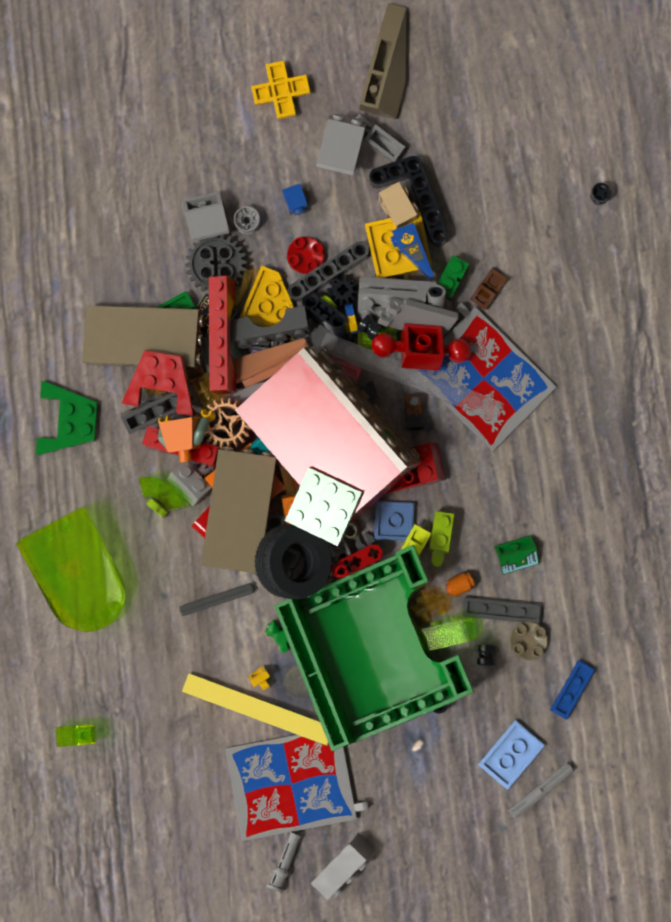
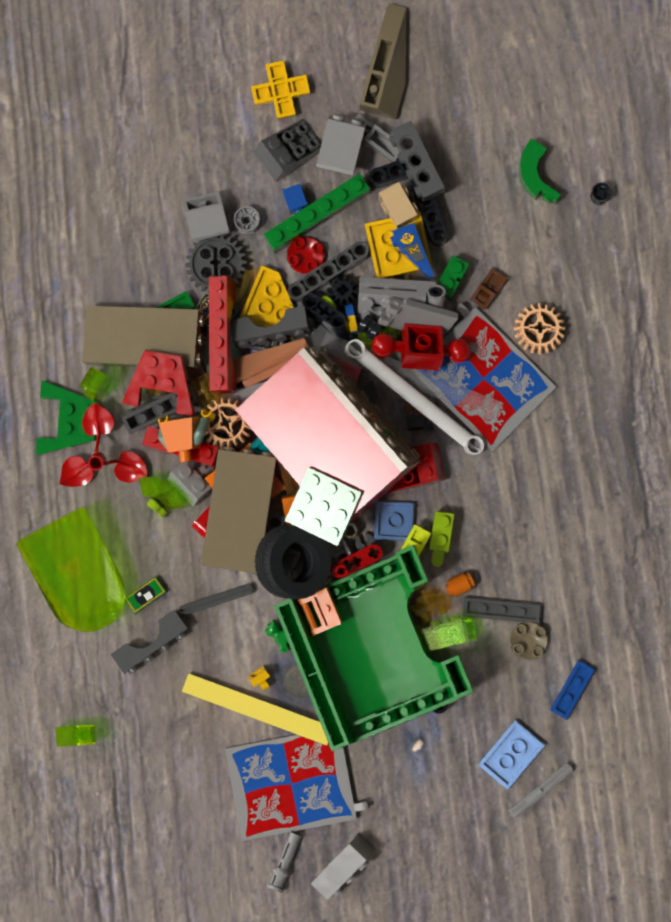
(77, 472): none -> red plant
(94, 384): none -> clear neon green brick
(145, 595): none -> tile
(170, 628): none -> dark grey arch
(287, 149): none -> dark grey slope
(305, 219): none -> green arch
(325, 609): none -> orange plate
(408, 133): none -> dark grey brick
(414, 397): none -> white piece
(486, 655): black wheel -> none
(517, 554): green panel -> none
(529, 176): none -> green arch
(547, 328): none -> light nougat gear

